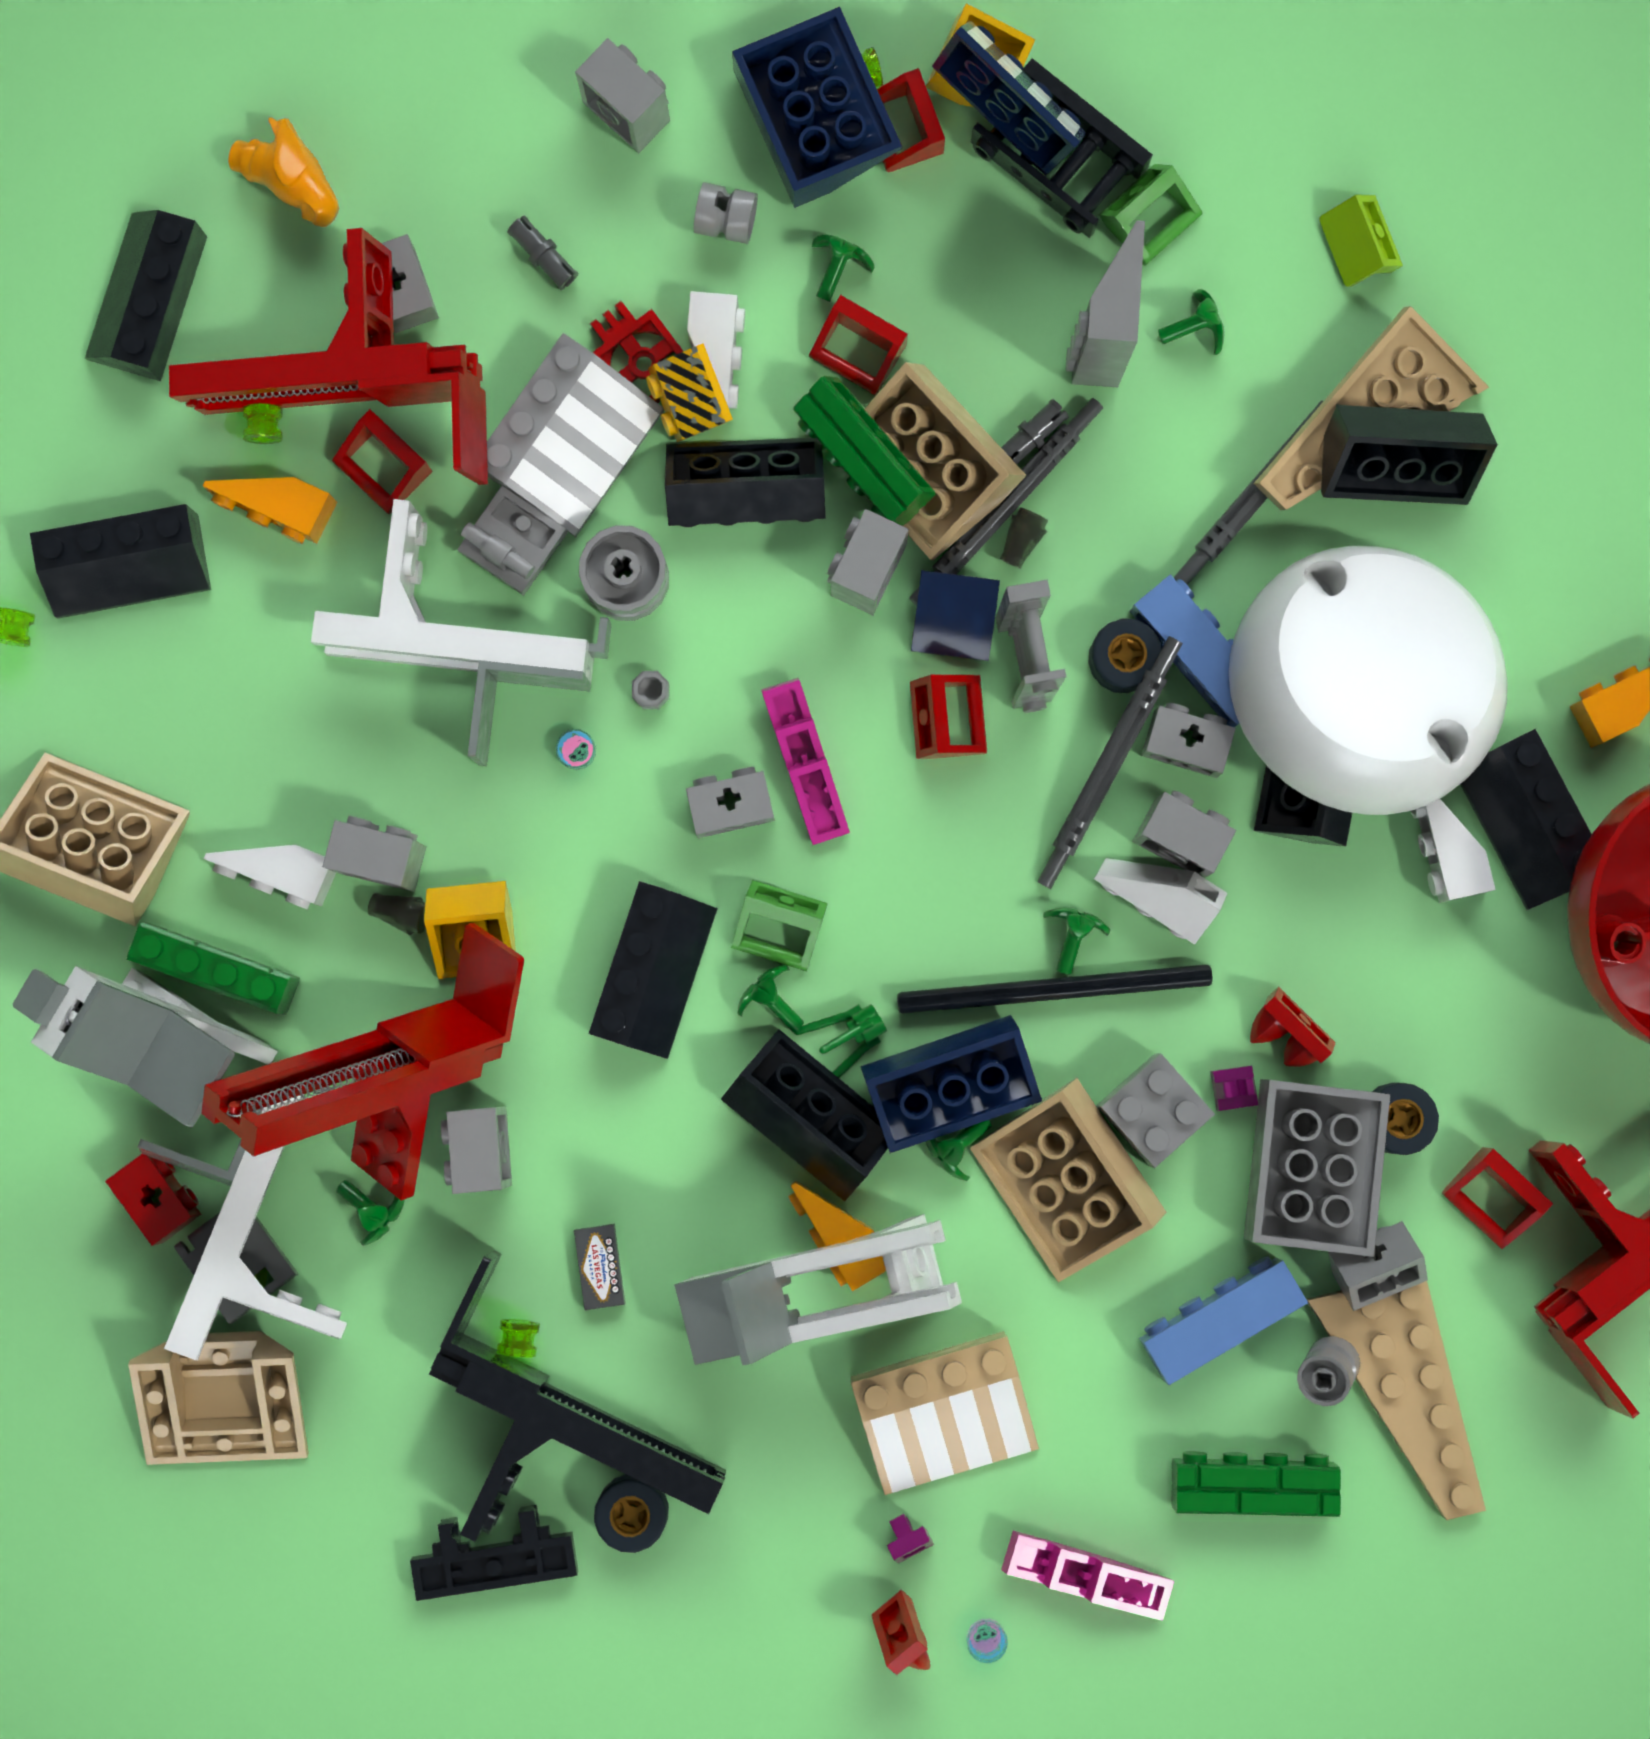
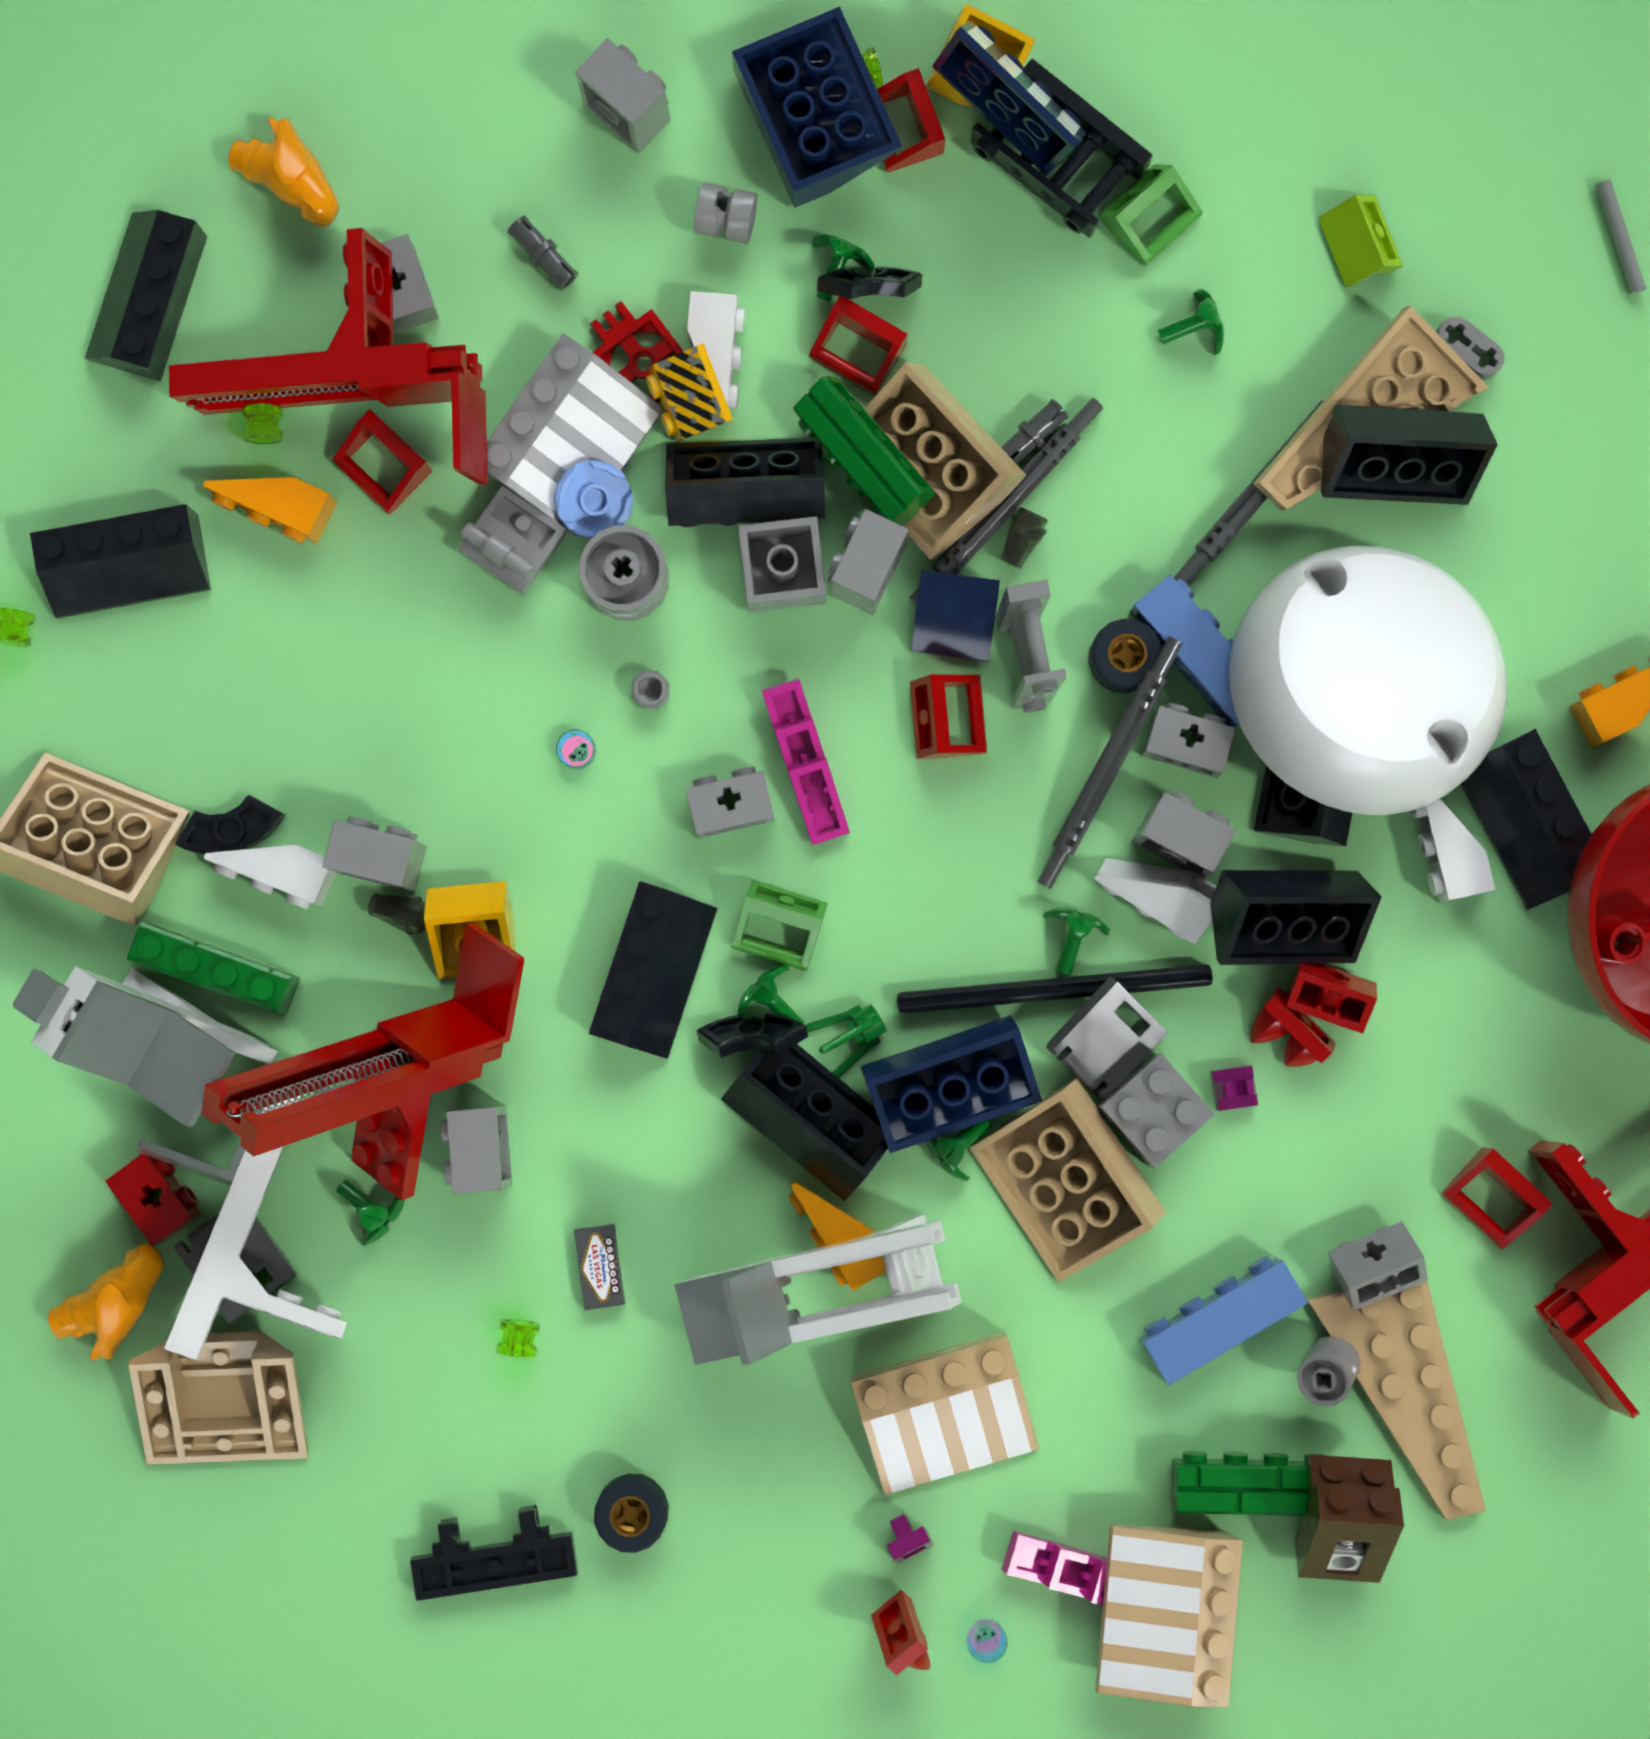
(110, 1302): none -> light orange animal
(230, 831): none -> black tile
(406, 638): white piece -> none
(549, 1413): black piece -> none
(592, 498): none -> light blue tile
(735, 1034): none -> black tile
(782, 564): none -> light grey brick
(885, 281): none -> black tile
(1100, 1045): none -> container
(1110, 324): light grey slope -> none
(1169, 1615): none -> slope
(1291, 916): none -> black slope
(1317, 1167): light grey slope -> none
(1332, 995): none -> red brick
(1349, 1519): none -> reddish brown brick
(1414, 1118): black wheel -> none
(1471, 345): none -> light grey beam
(1620, 237): none -> light grey bar

